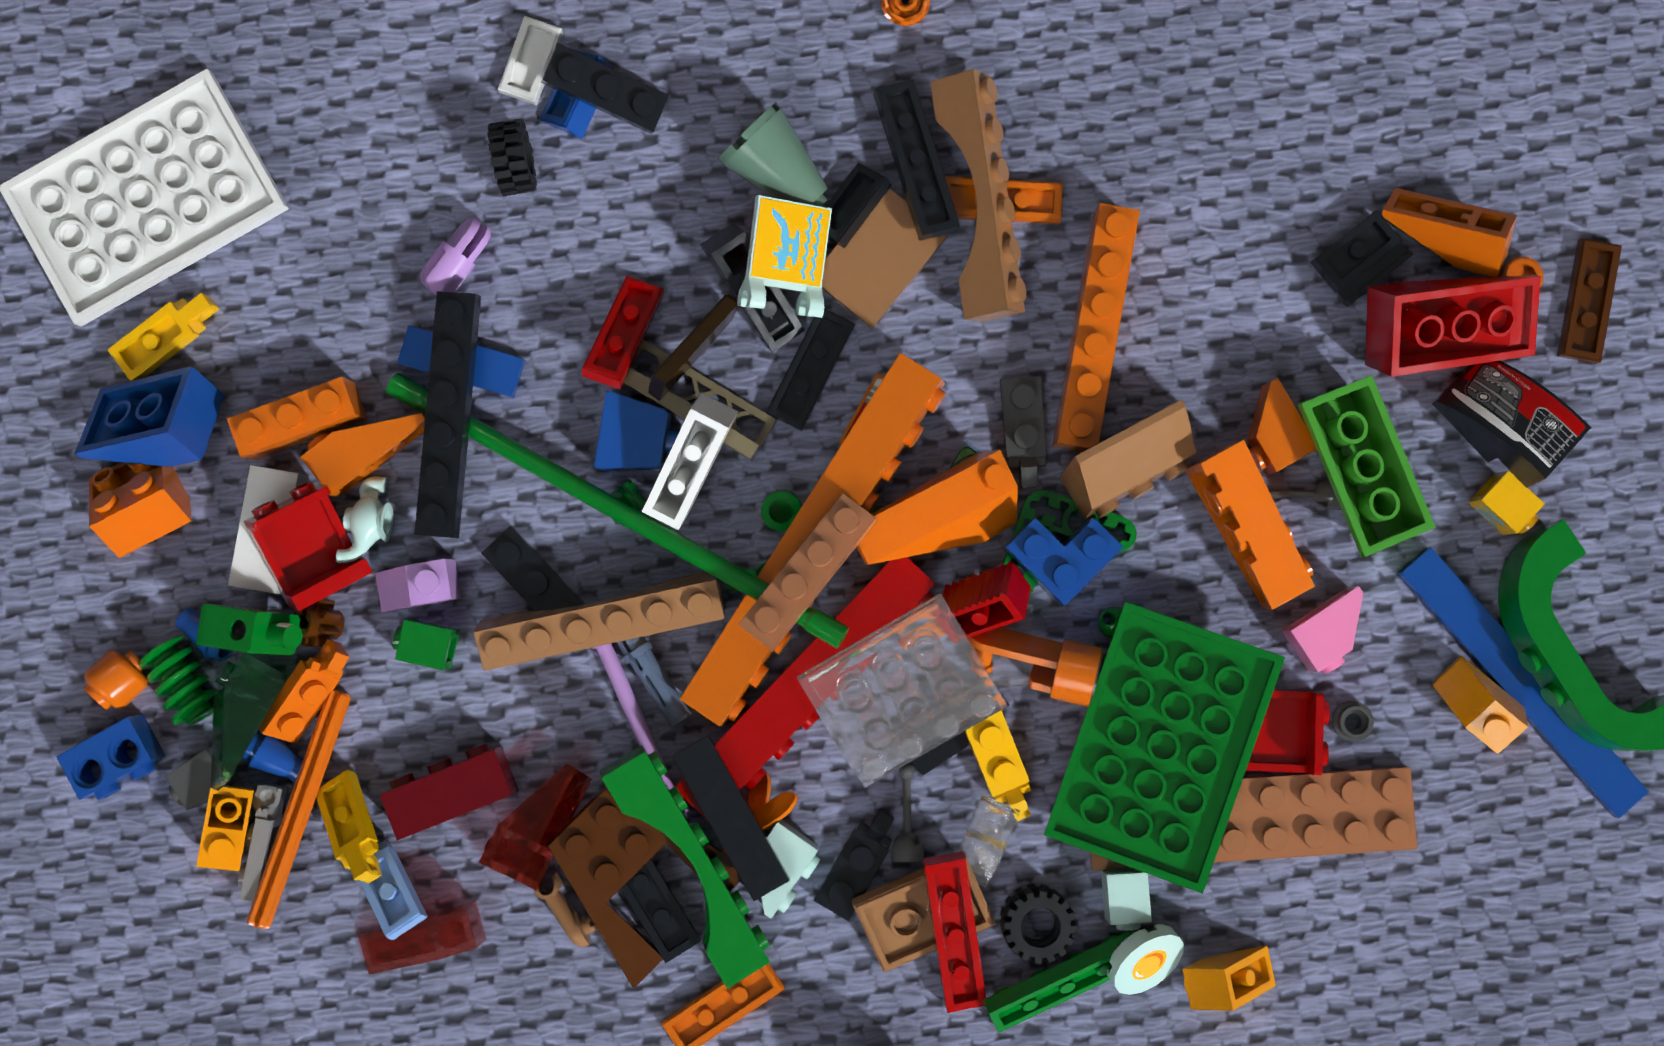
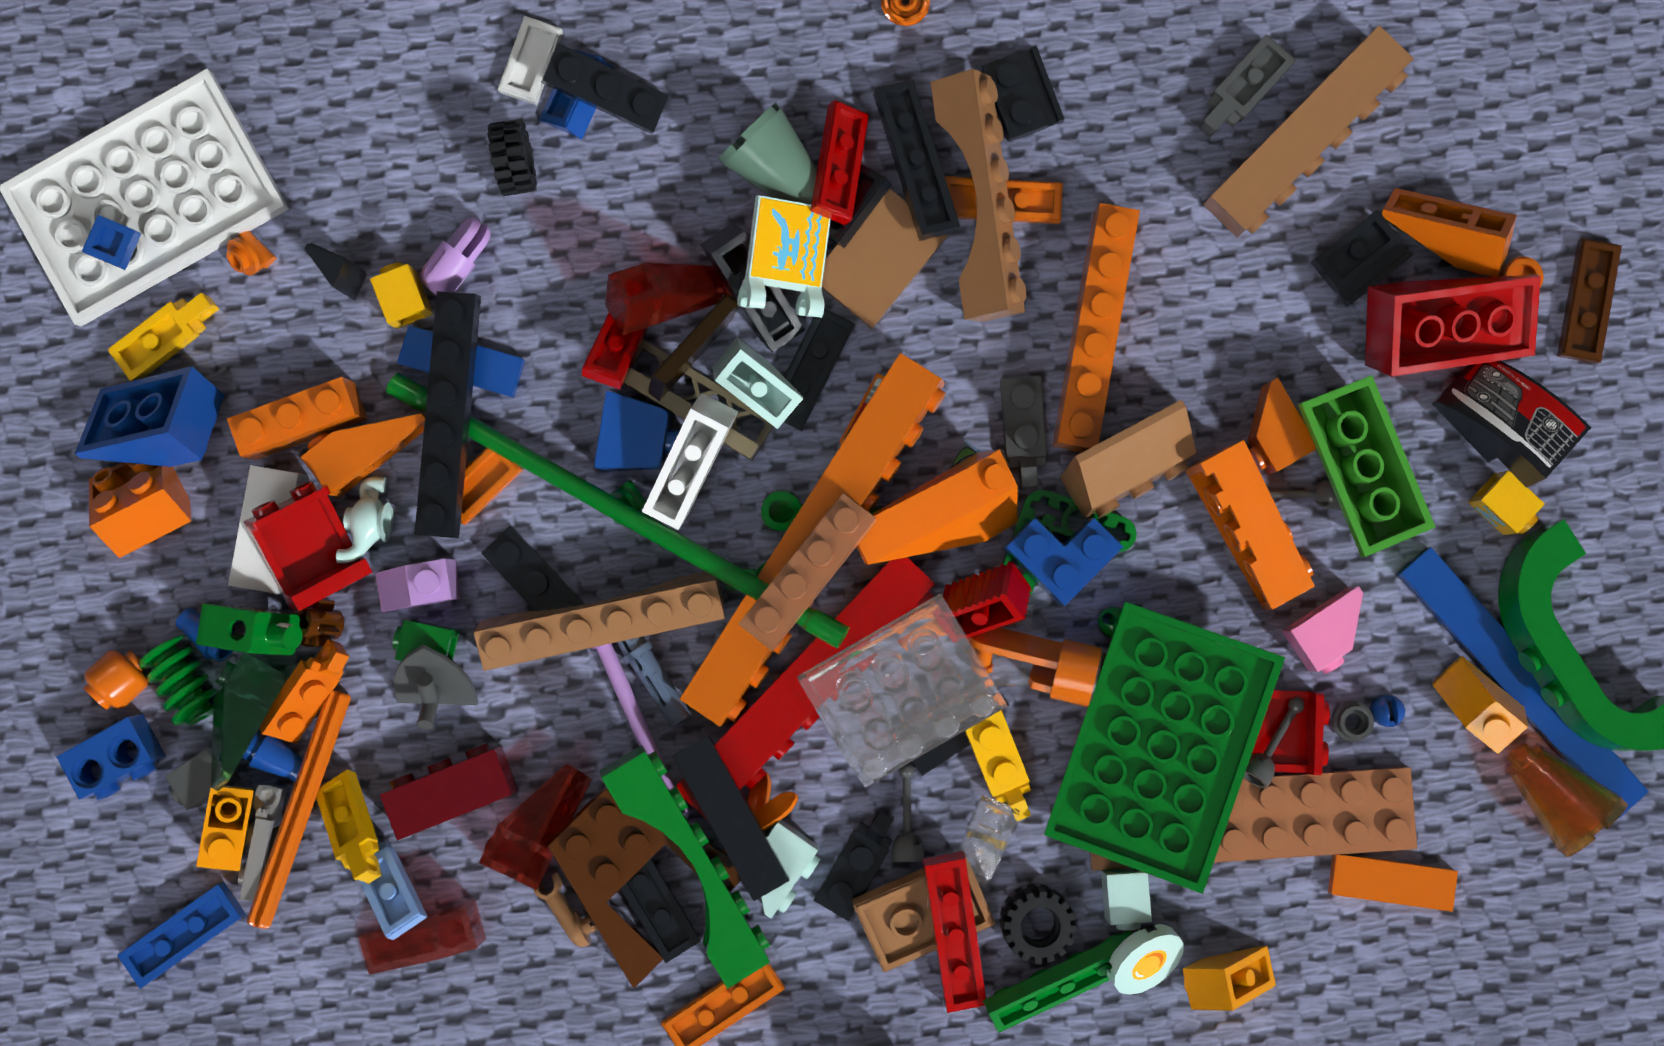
(111, 242): none -> blue plate
(181, 935): none -> blue plate
(248, 254): none -> orange plate
(338, 270): none -> black slope
(401, 295): none -> yellow brick
(431, 680): none -> dark grey shield
(484, 481): none -> orange tile
(660, 292): none -> clear red slope
(756, 383): none -> light aqua slope
(839, 162): none -> red tile
(1024, 94): none -> black plate
(1246, 85): none -> dark grey hinge
(1260, 766): none -> dark grey hinge
(1308, 131): none -> medium nougat brick
(1381, 710): none -> blue hinge
(1393, 882): none -> orange tile
(1563, 797): none -> clear orange cone

